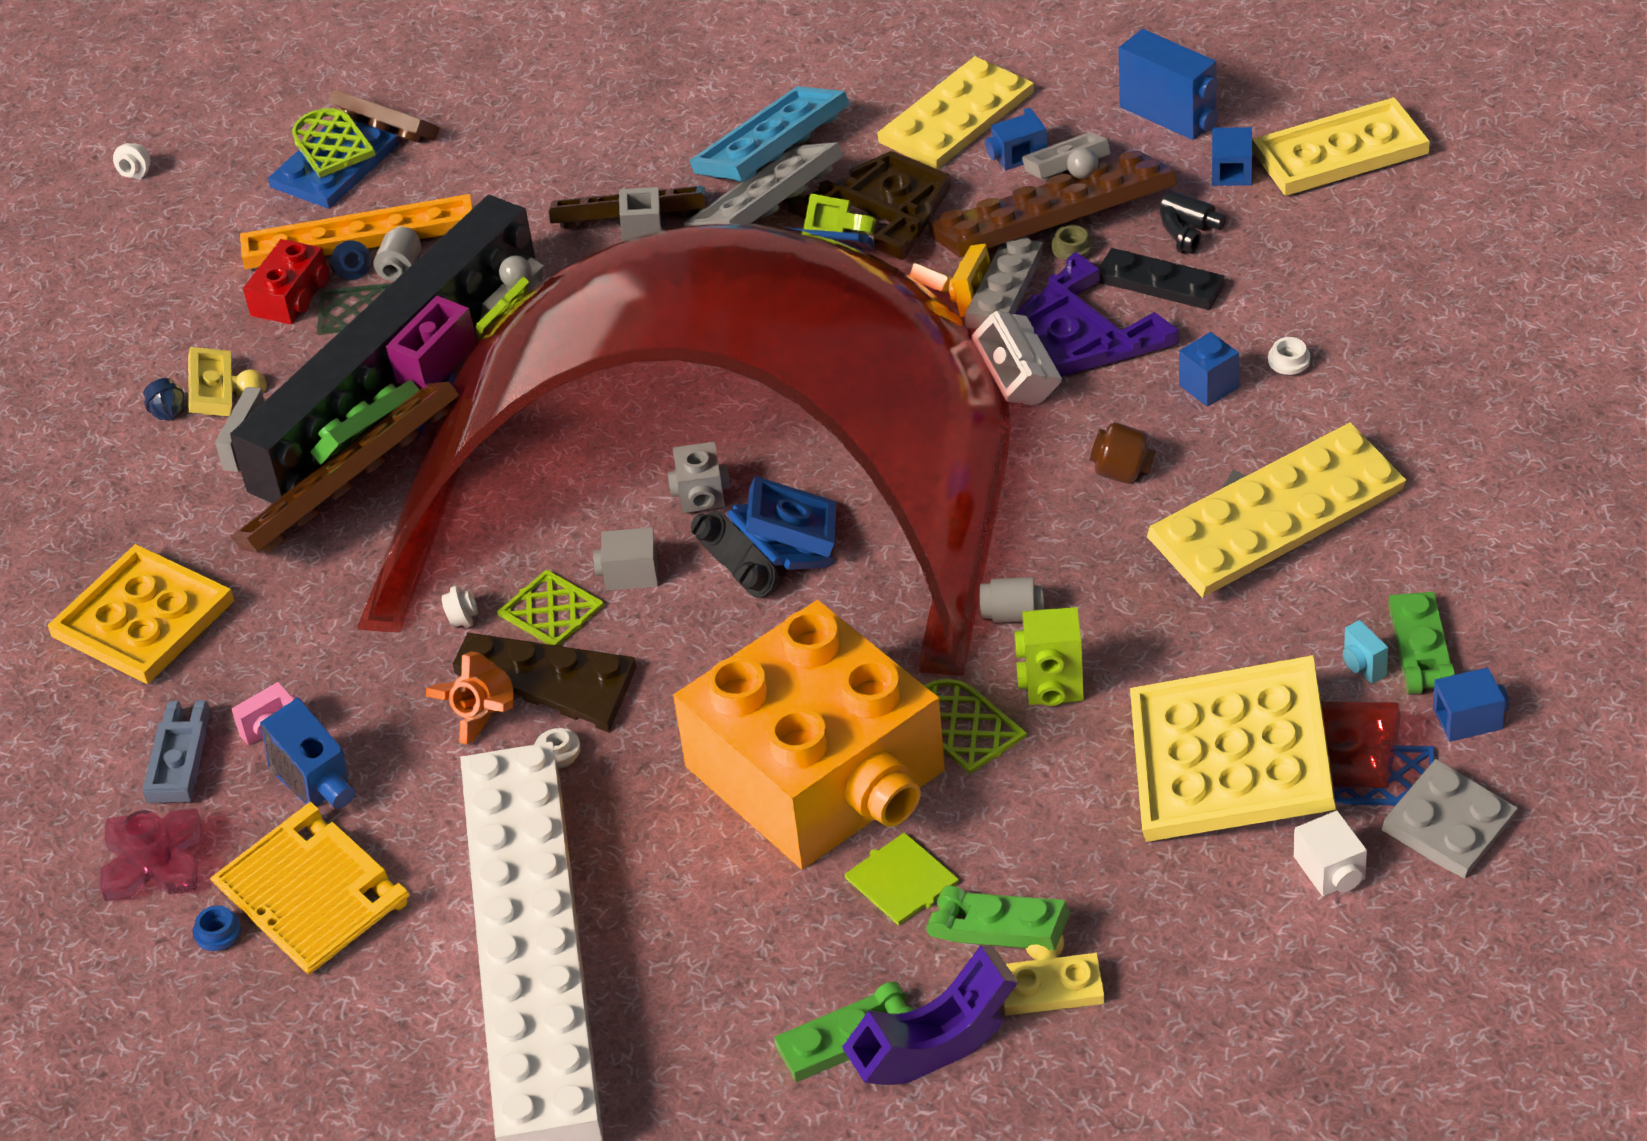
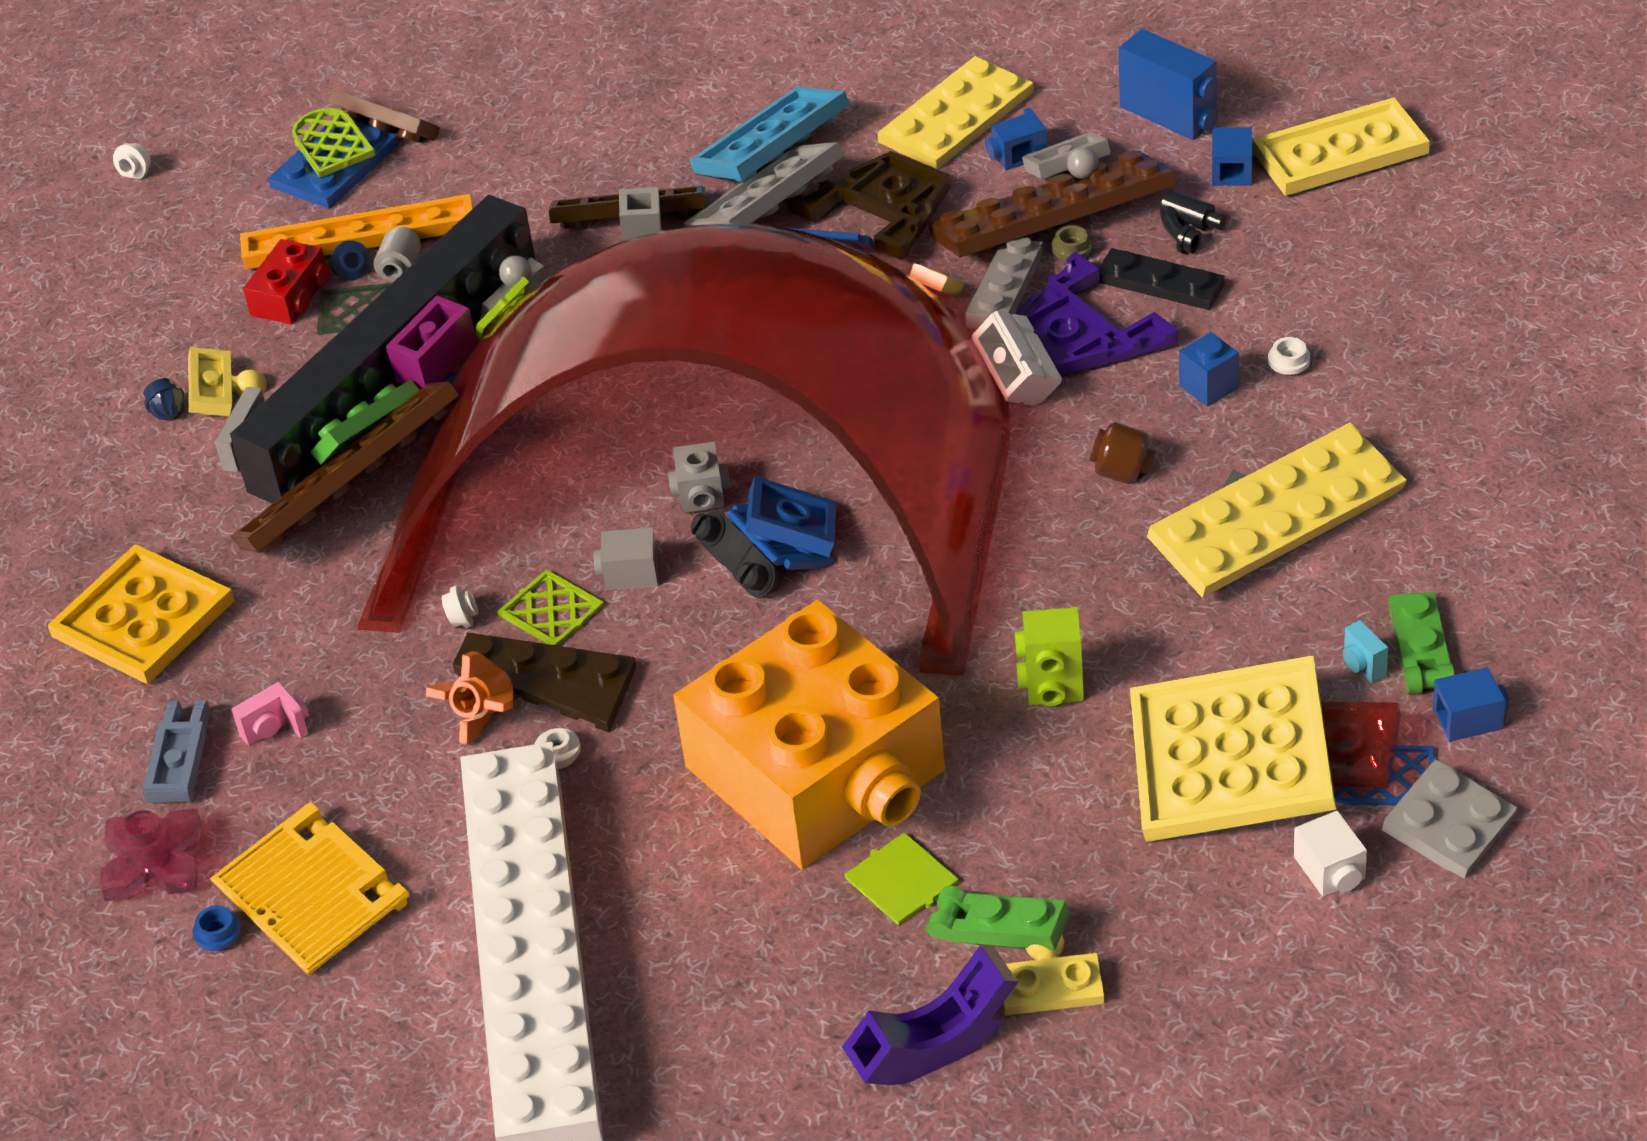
(306, 756): blue torso -> none
(820, 1042): bright green plate -> none
(833, 215): lime plate -> none
(969, 276): yellow plate -> none
(991, 753): lime window -> none
(1008, 597): light grey brick -> none

